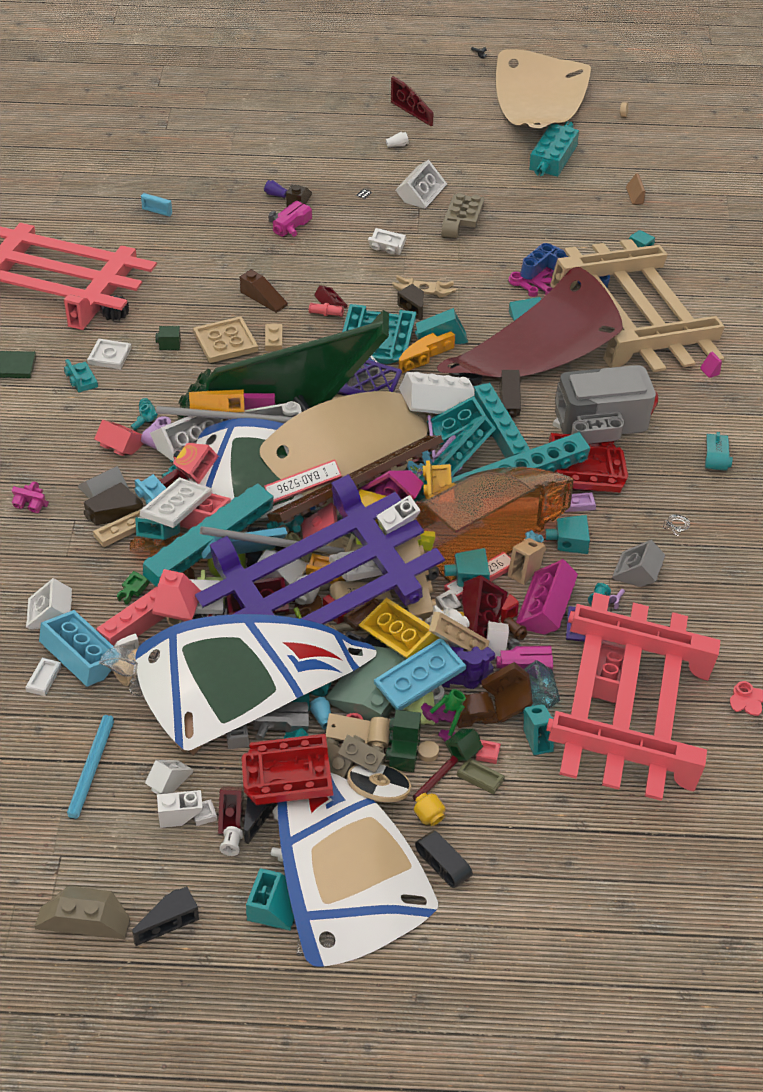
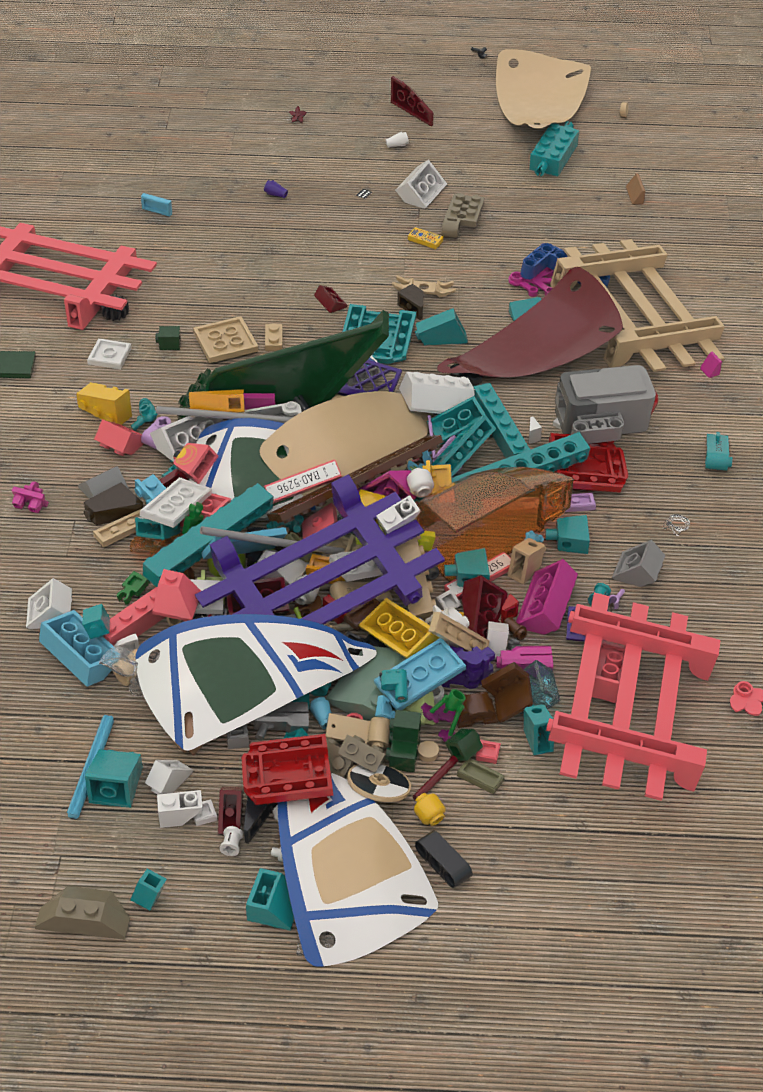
(43, 677): white tile -> none
(80, 376): teal bracket -> none
(96, 621): none -> teal brick
(105, 402): none -> yellow wedge
(113, 778): none -> teal slope
(148, 889): none -> teal brick
(171, 913): black slope -> none
(194, 517): none -> green plate
(260, 290): reddish brown slope -> none
(290, 218): dark pink piece -> none
(297, 114): none -> dark red plant
(297, 193): dark brown slope -> none
(326, 309): coral pin -> none
(384, 708): none -> medium azure tile
(387, 241): white bracket -> none
(395, 680): none -> teal piece
(420, 482): none -> white head
(425, 238): none -> yellow tile
(426, 347): light orange slope -> none
(510, 391): dark brown slope -> none
(534, 431): none -> white slope
(642, 239): teal brick -> none

